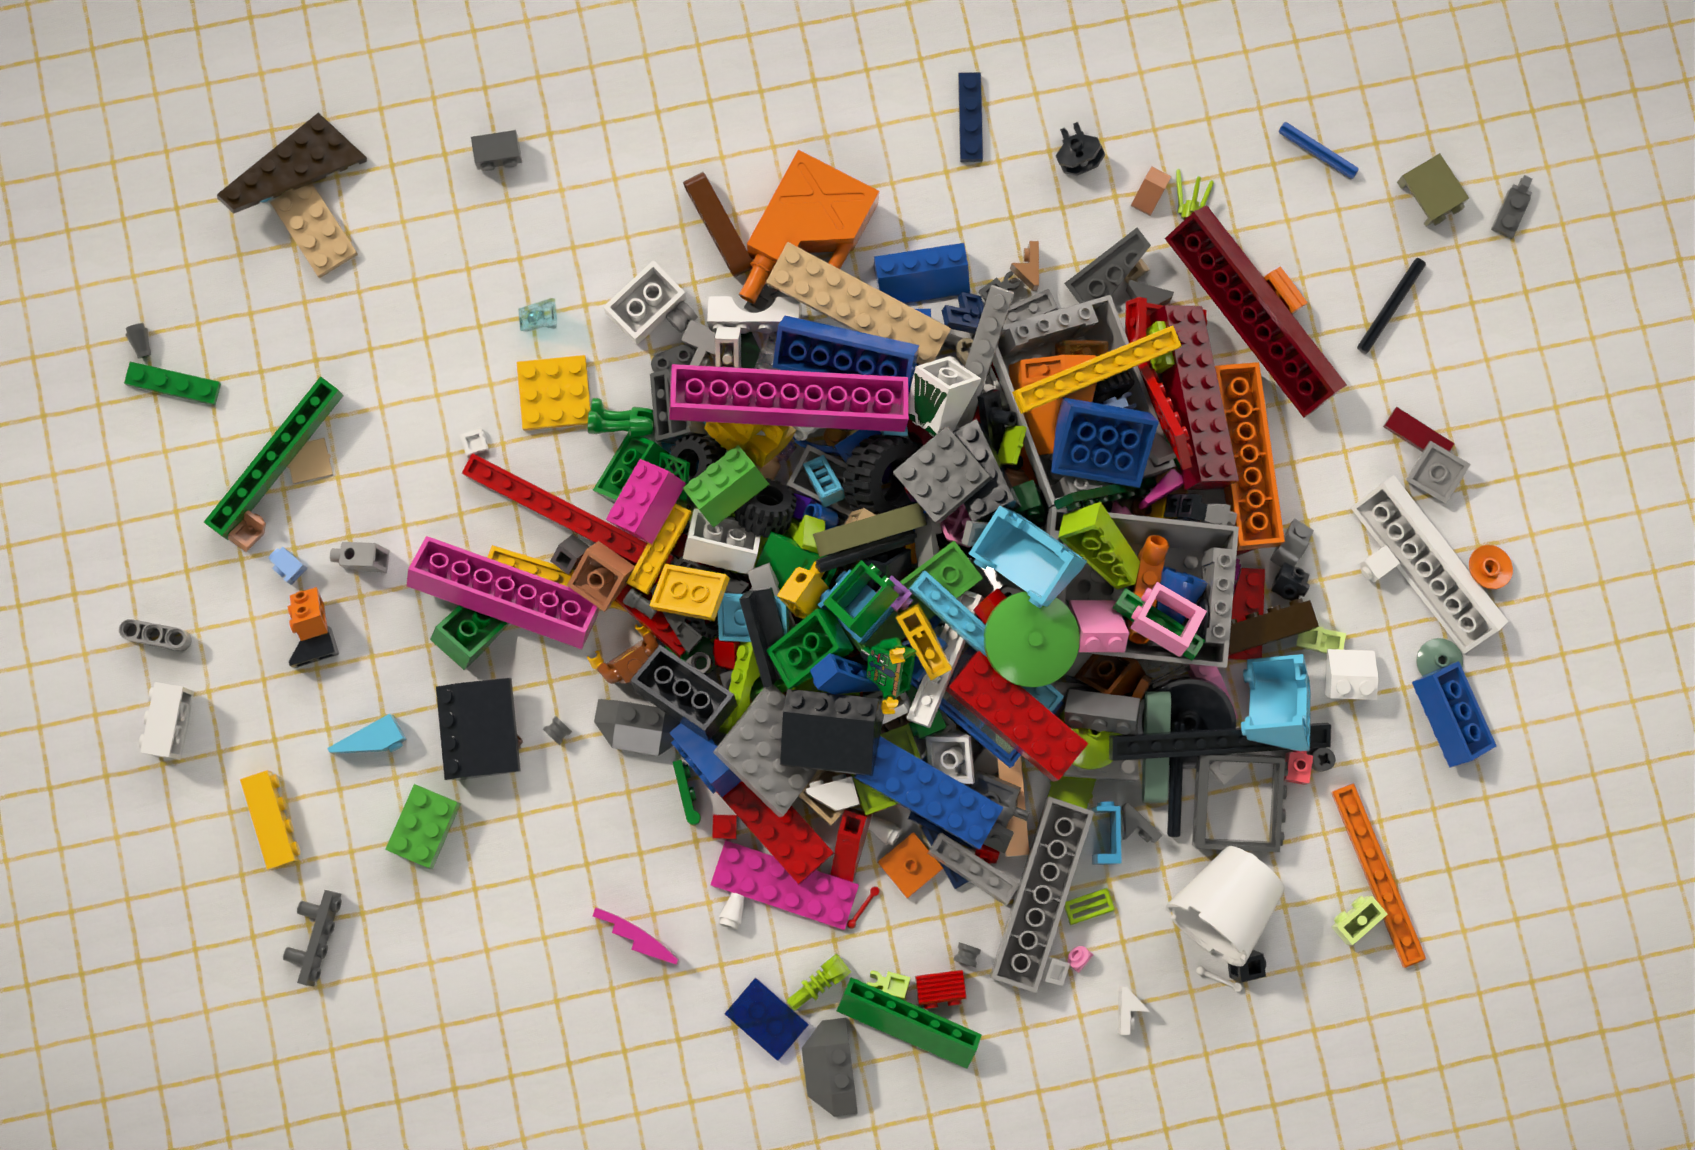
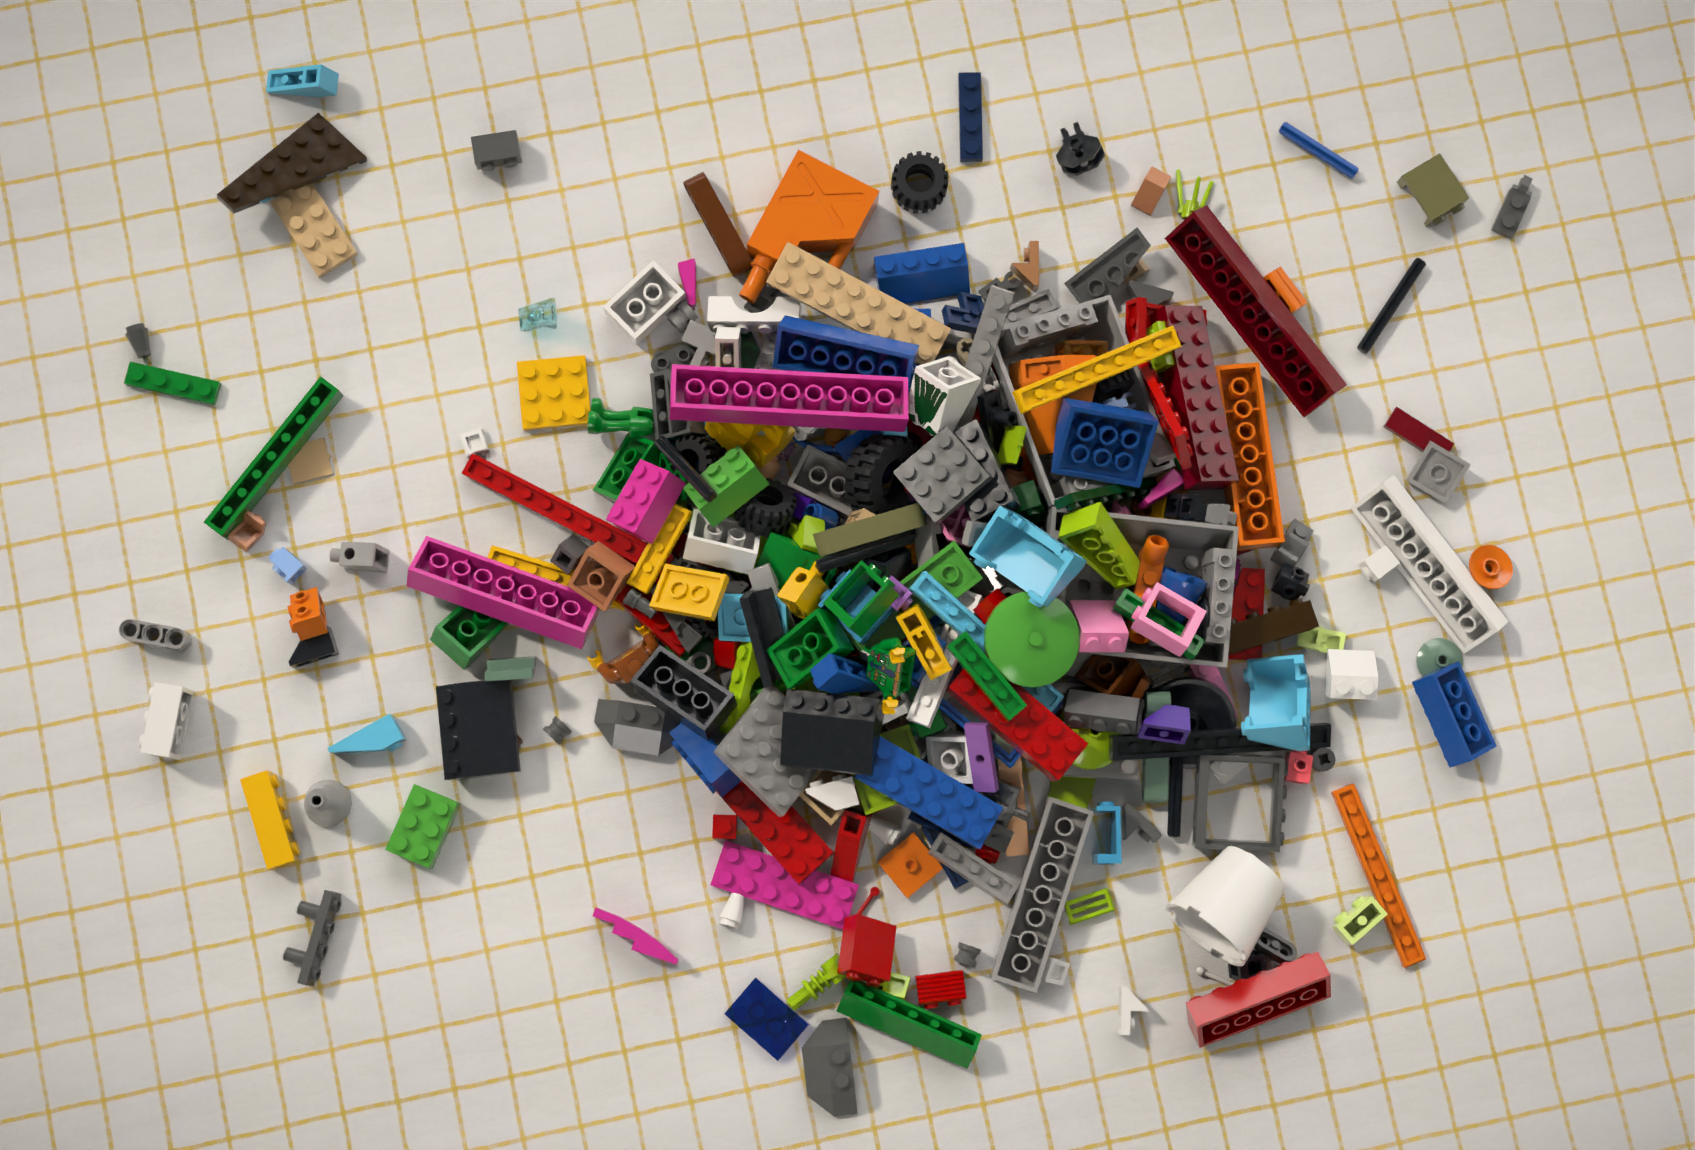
(303, 81): none -> medium azure slope
(327, 803): none -> light grey cone
(510, 668): none -> sand green slope
(685, 469): none -> black axle
(687, 273): none -> dark pink slope
(687, 793): green plate -> none
(828, 494): medium azure slope -> none
(866, 950): none -> red brick
(925, 165): none -> black tyre
(981, 757): none -> medium lavender tile
(986, 676): none -> green plate
(1079, 958): bright pink plate -> none
(1167, 725): none -> dark purple slope
(1258, 999): none -> red brick
(1275, 947): none -> dark grey plate

